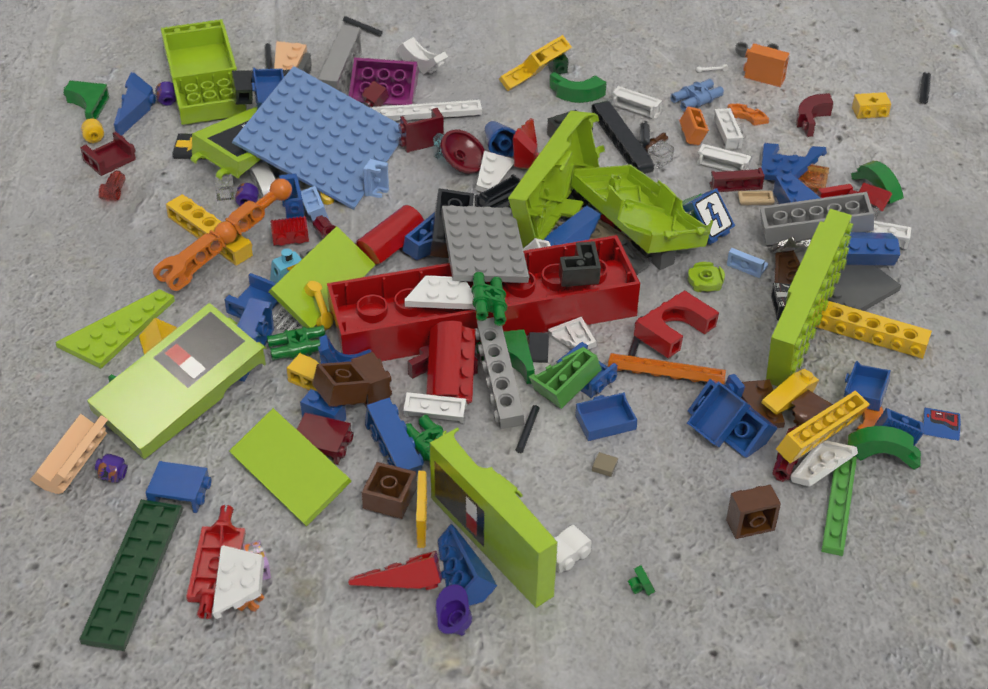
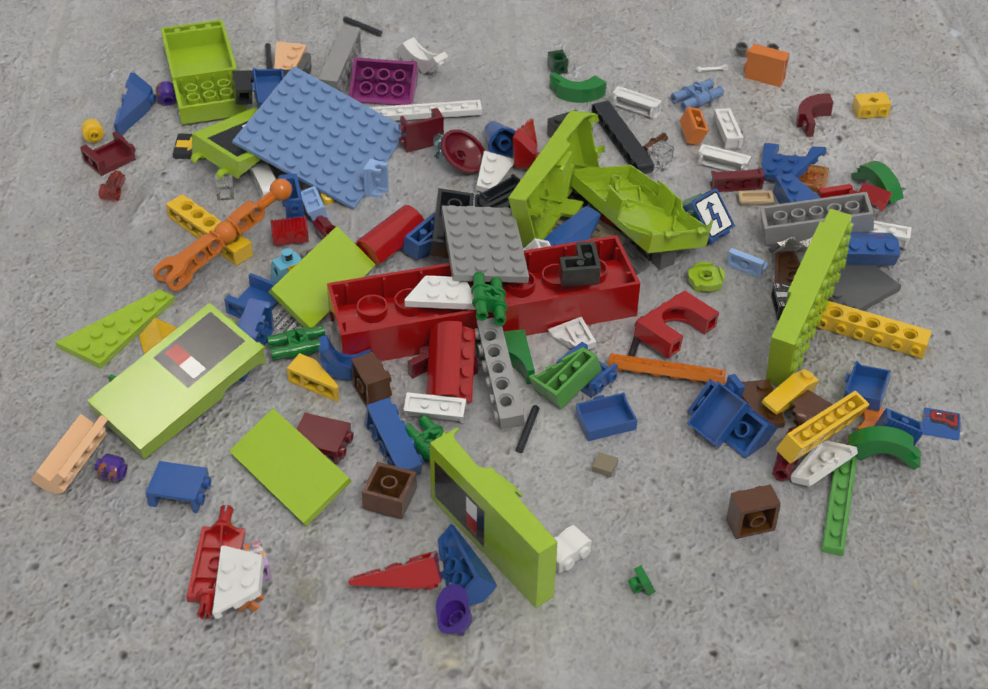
(88, 95): green arch -> none
(131, 576): dark green plate -> none
(246, 192): dark purple head -> none
(313, 289): yellow bar -> none
(315, 404): blue brick -> none
(341, 383): reddish brown brick -> none
(375, 95): dark red brick -> none
(421, 514): yellow tile -> none
(535, 63): yellow bracket -> none
(539, 347): black slope -> none
(644, 134): black axle -> none
(755, 117): orange tile -> none
(925, 88): black axle -> none

